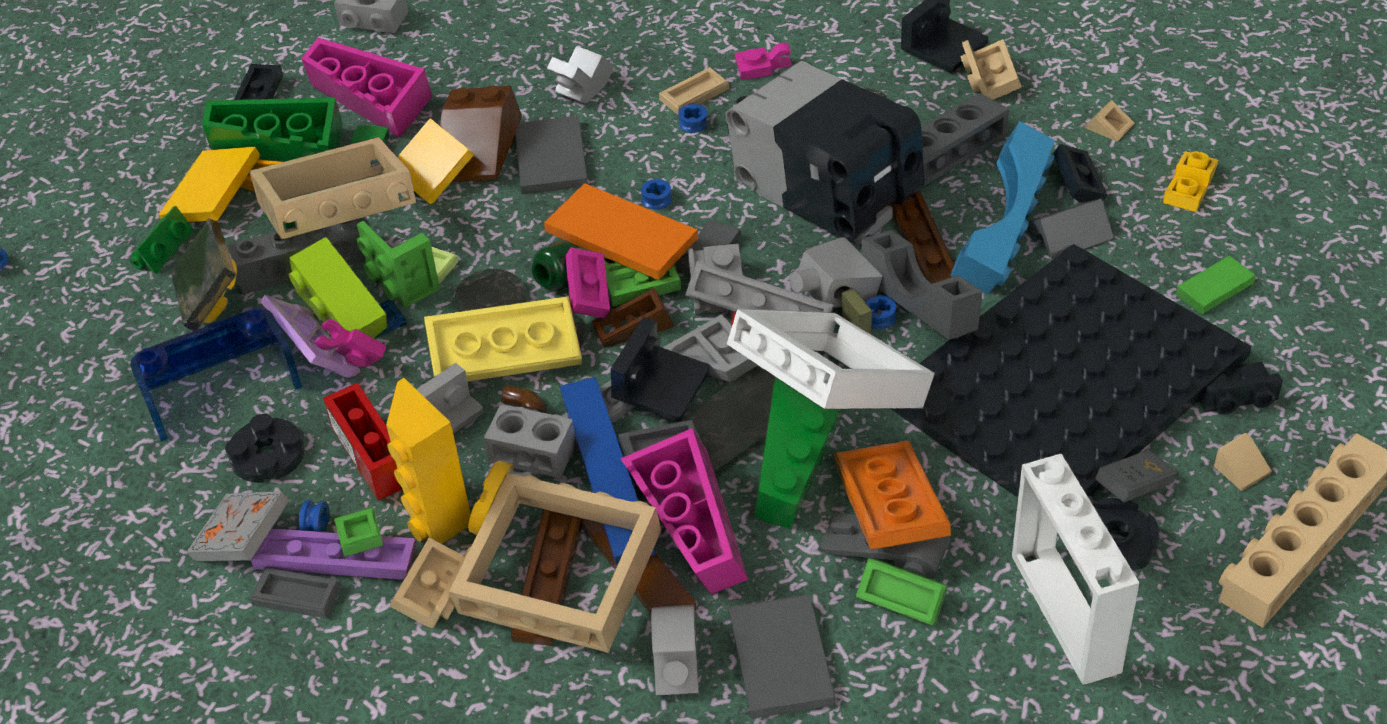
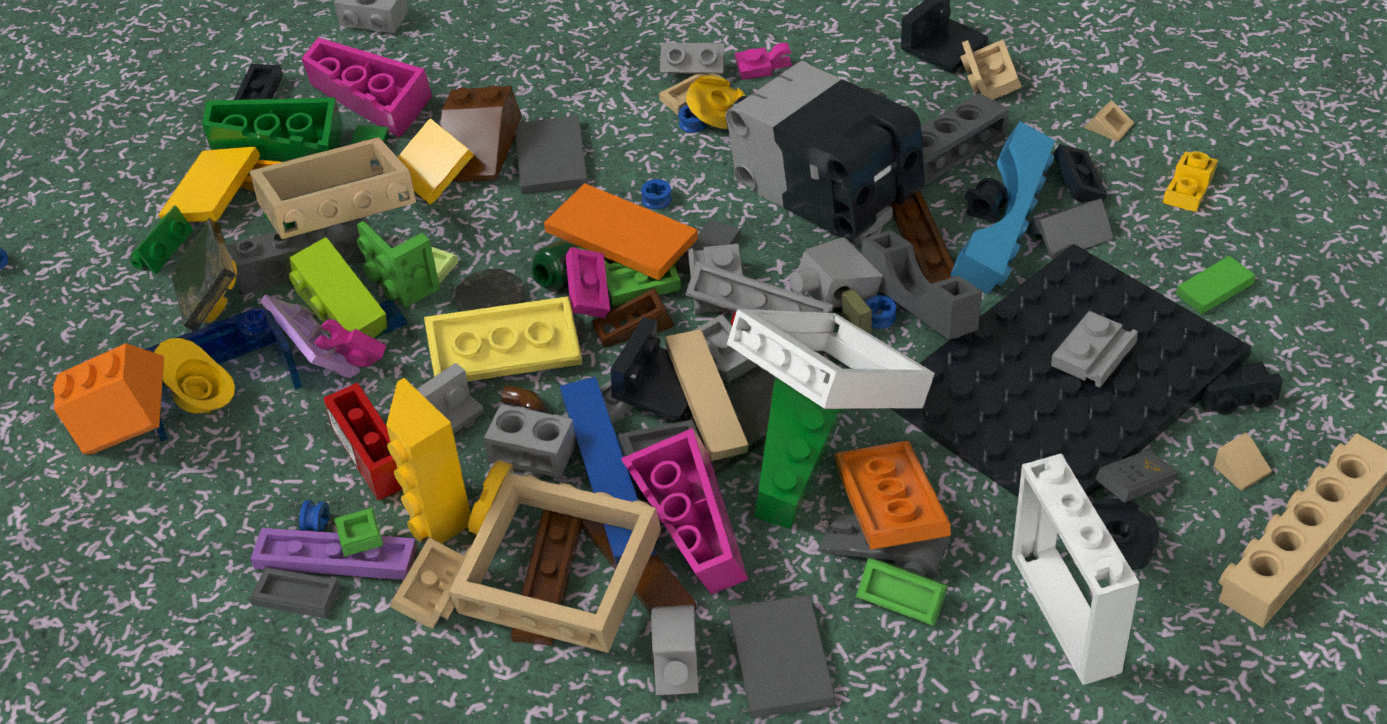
(110, 397): none -> orange slope
(194, 377): none -> yellow piece
(238, 526): light grey tile -> none
(260, 432): black plate -> none
(582, 75): light grey brick -> none
(692, 58): none -> light grey hinge
(706, 395): none -> tan tile
(711, 98): none -> yellow tile
(986, 199): none -> black brick
(1094, 348): none -> light grey plate

